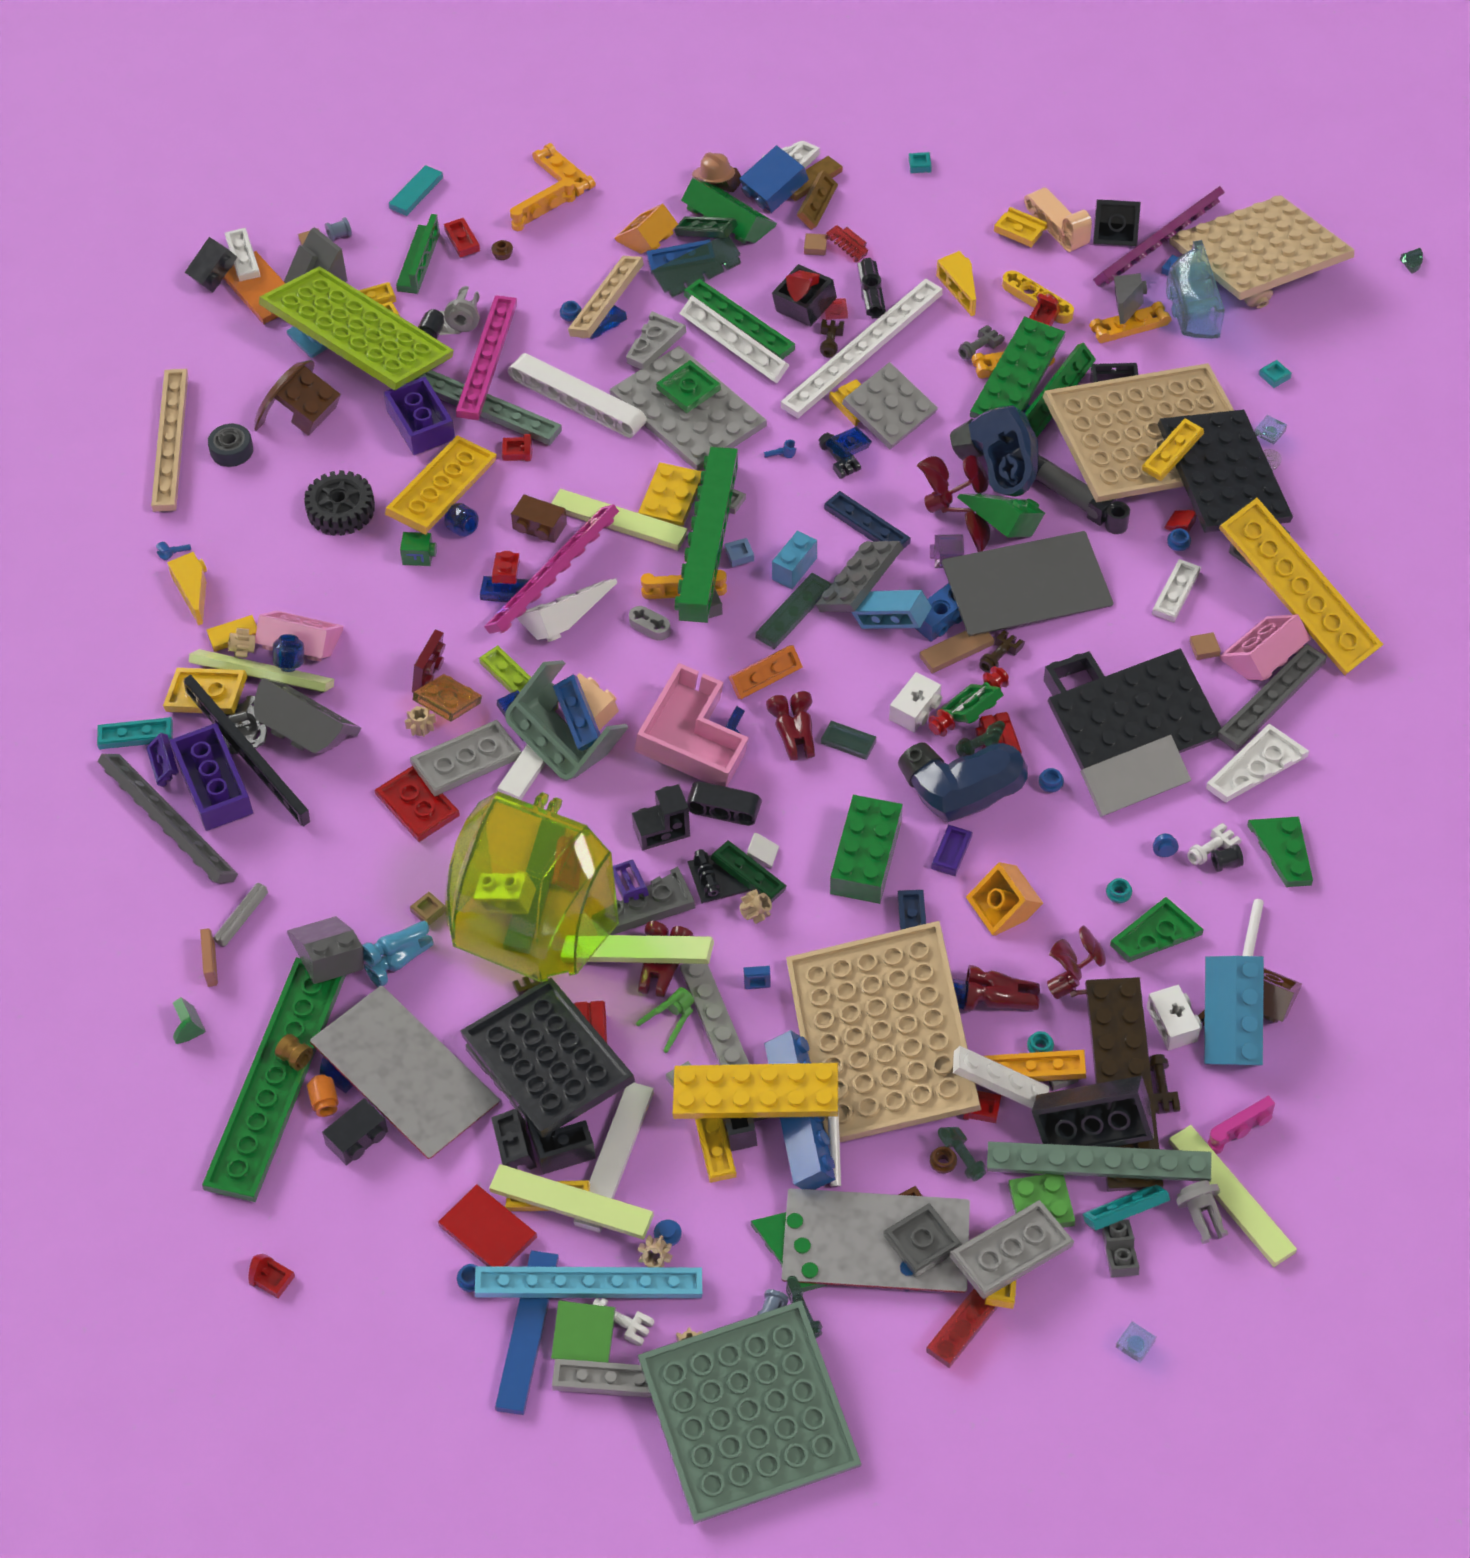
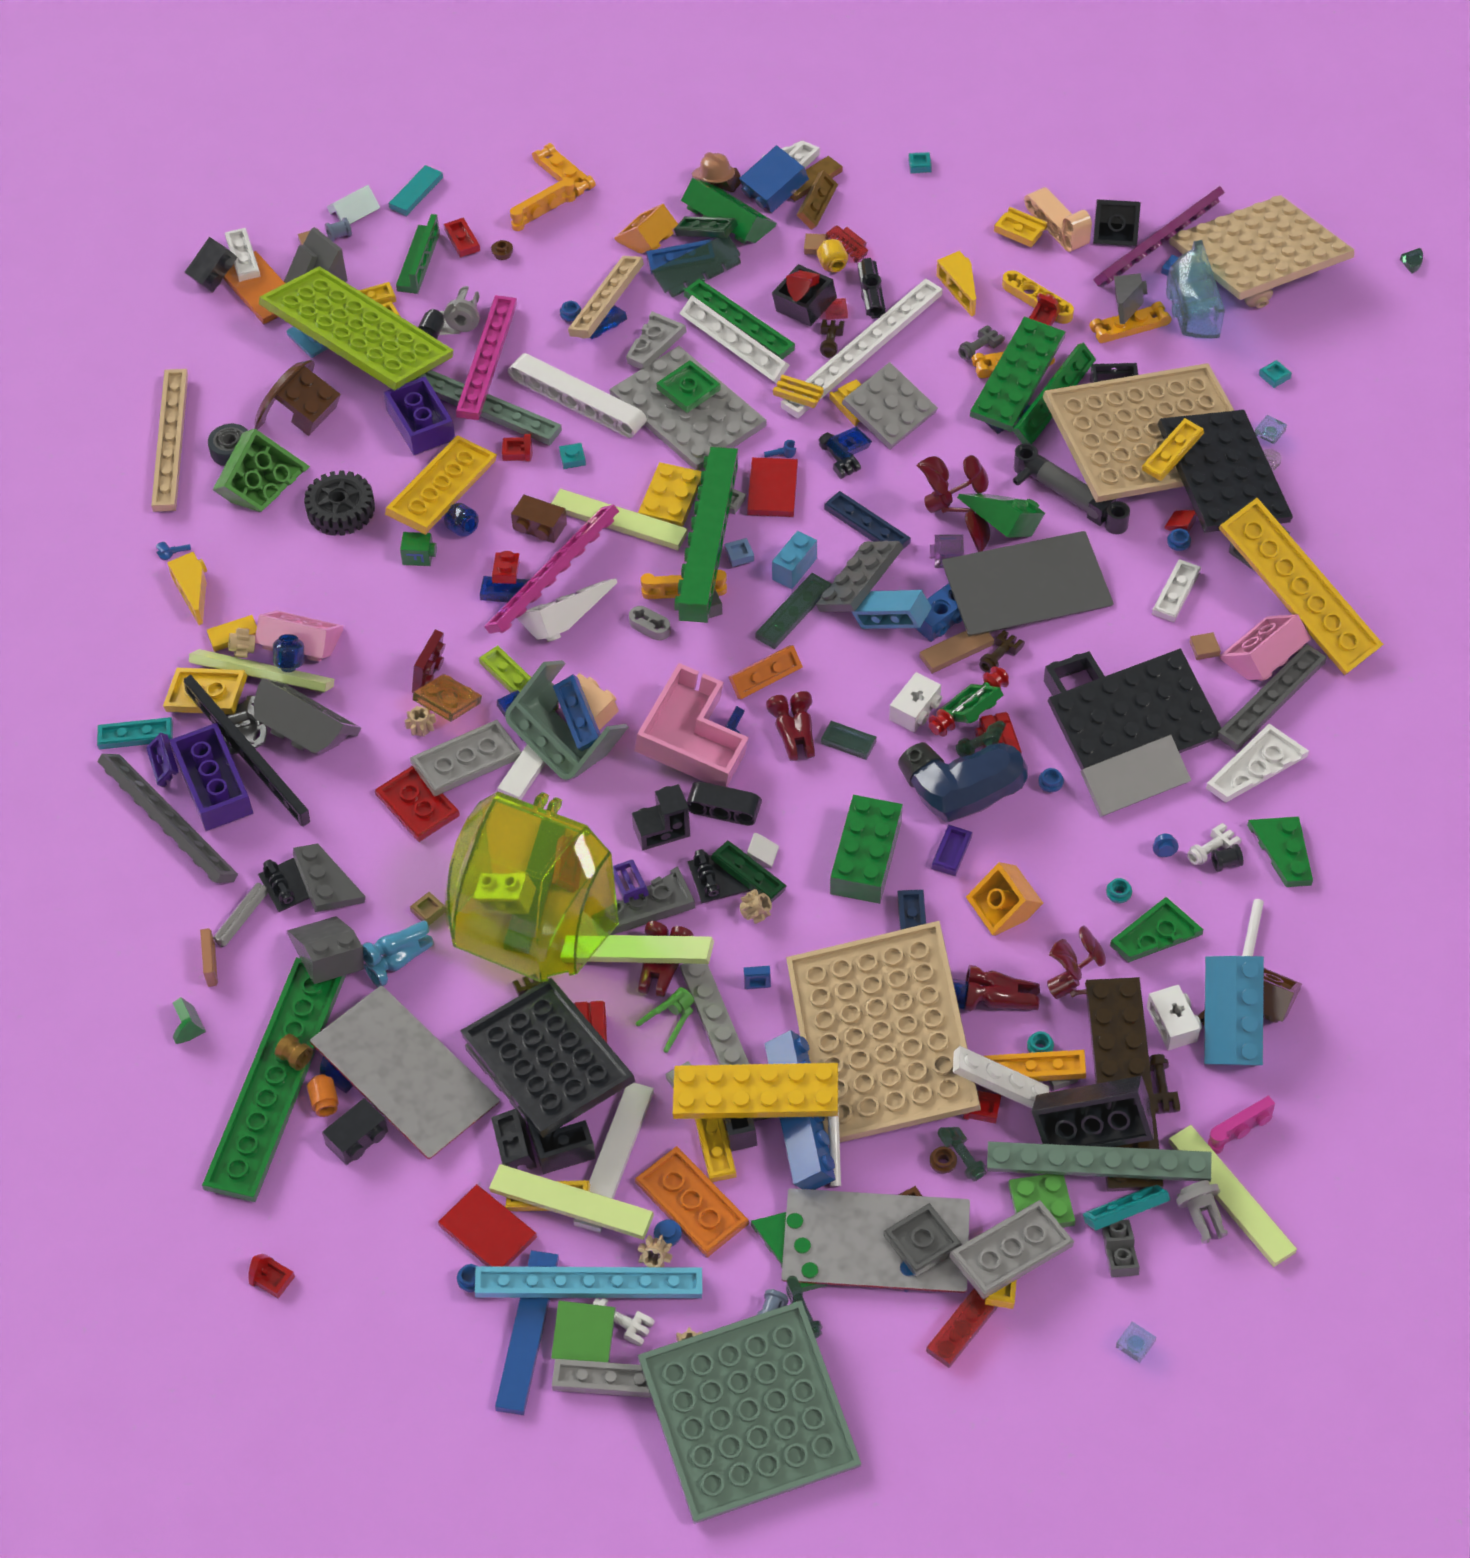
(257, 471): none -> bright green wedge
(283, 883): none -> black hinge
(324, 879): none -> dark grey wing
(355, 205): none -> light aqua panel
(572, 455): none -> teal plate
(692, 1201): none -> orange tile
(772, 487): none -> red tile
(799, 388): none -> yellow tile
(832, 255): none -> yellow head
(1007, 445): dark blue piece -> none

